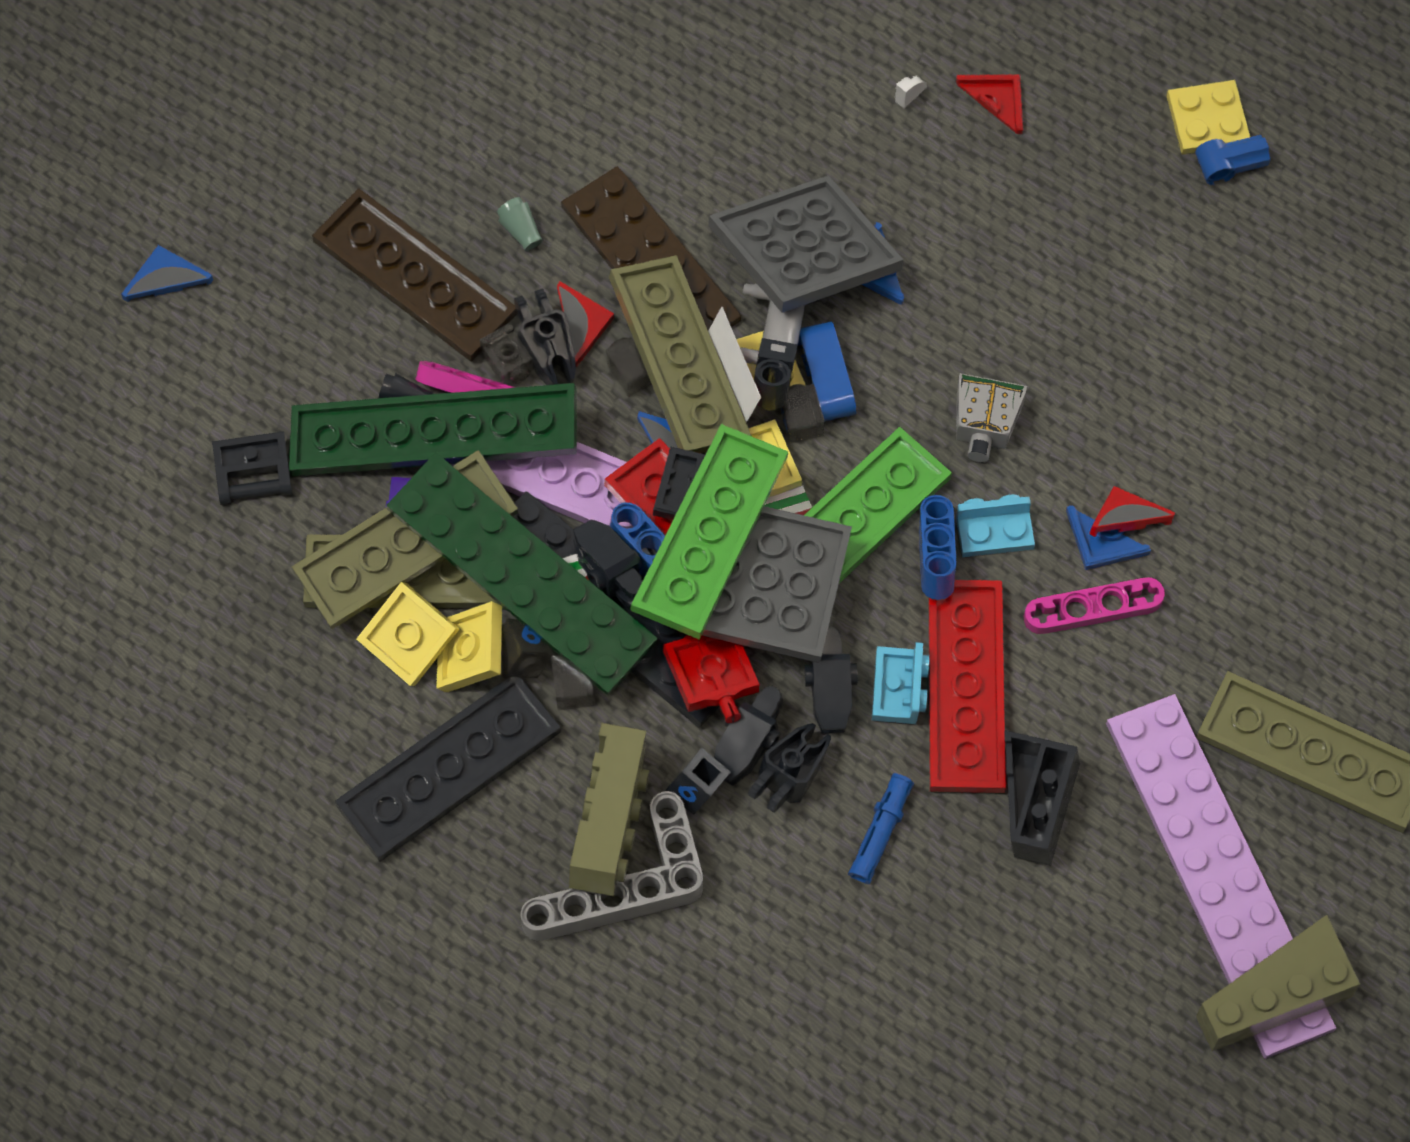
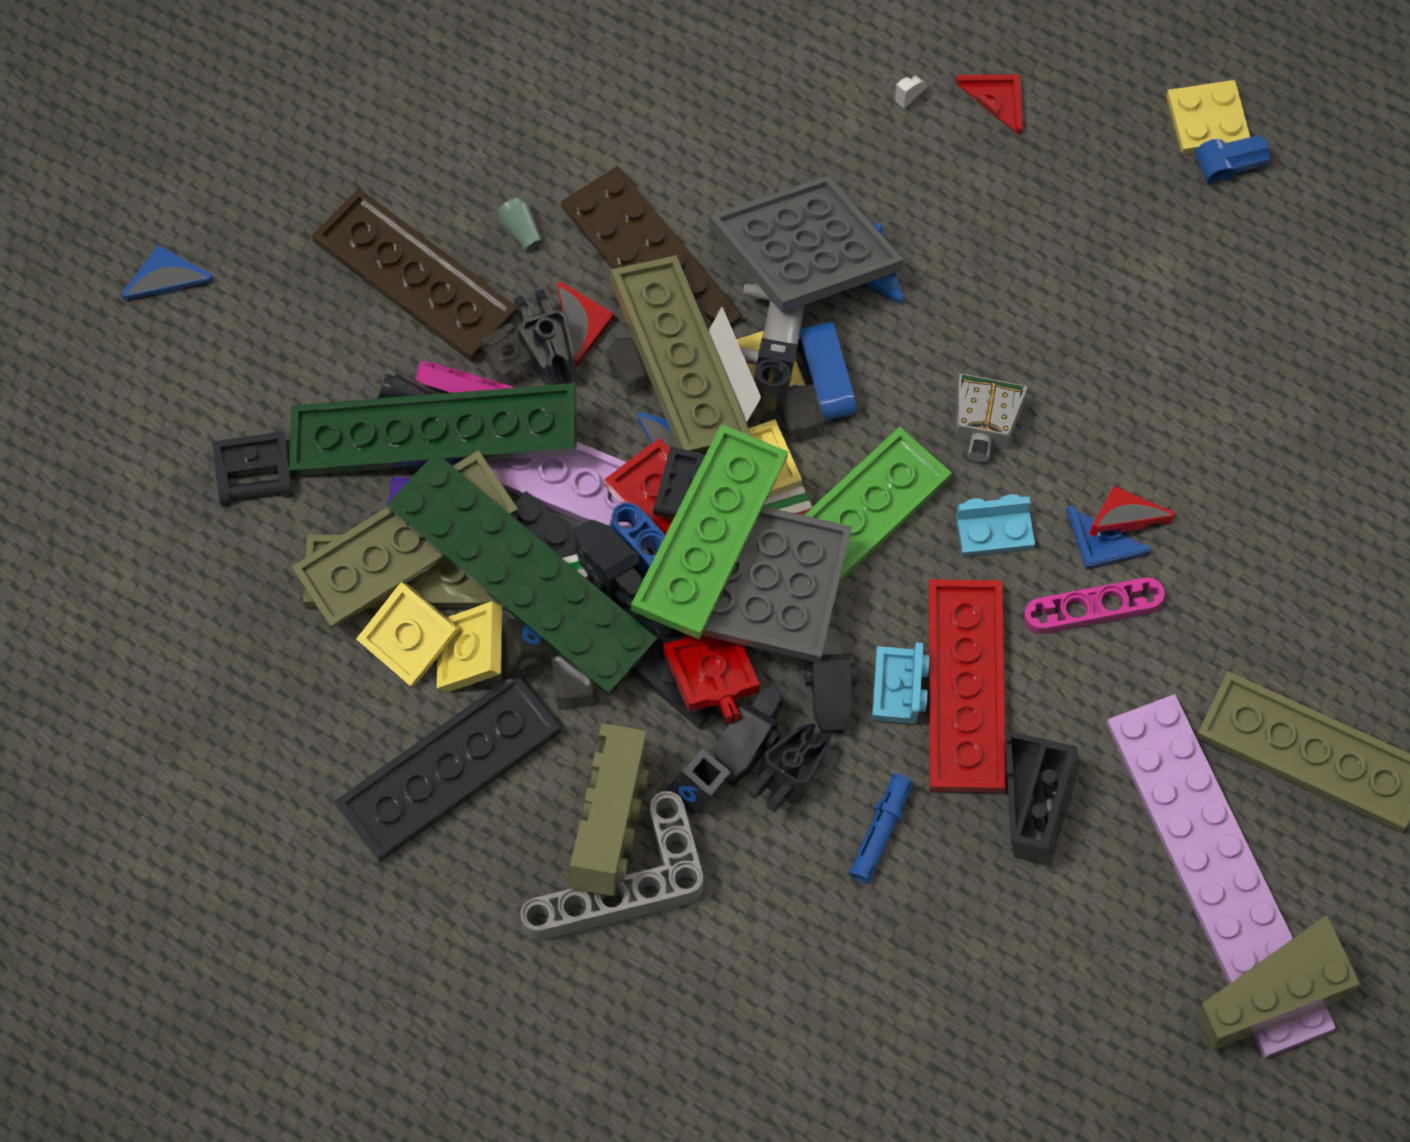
(937, 547): blue beam -> none

